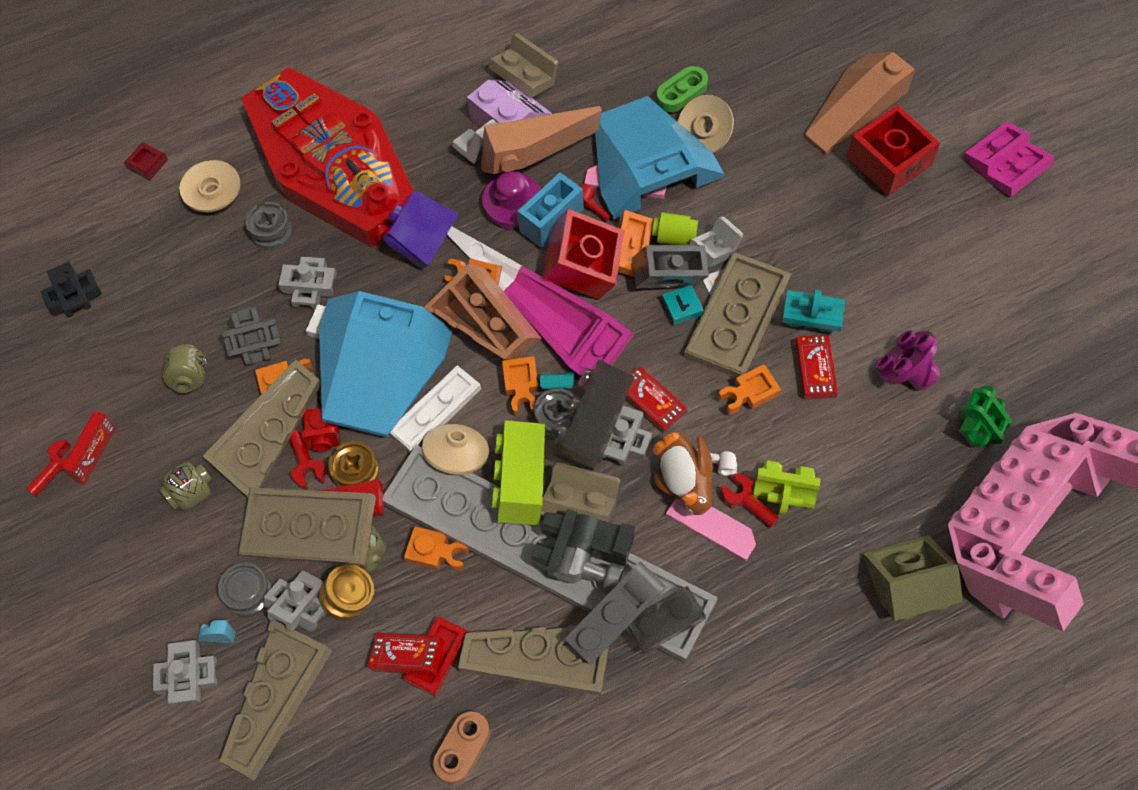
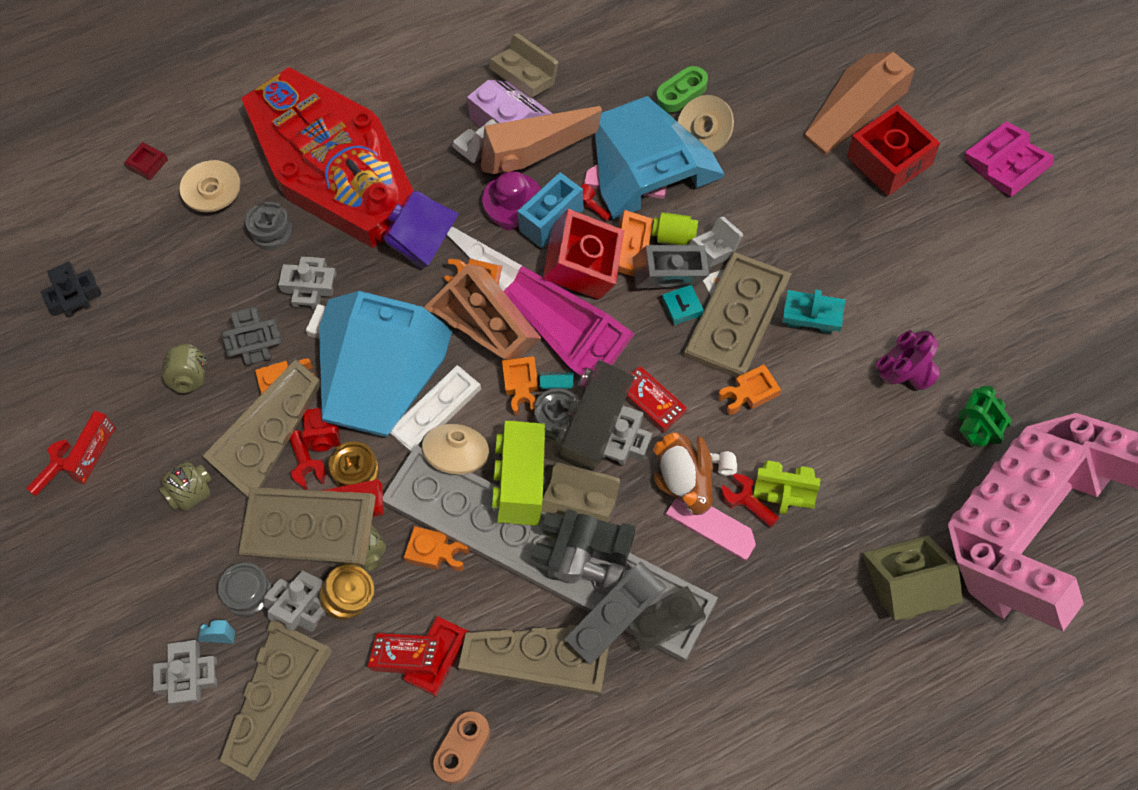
(816, 367): red tile -> none

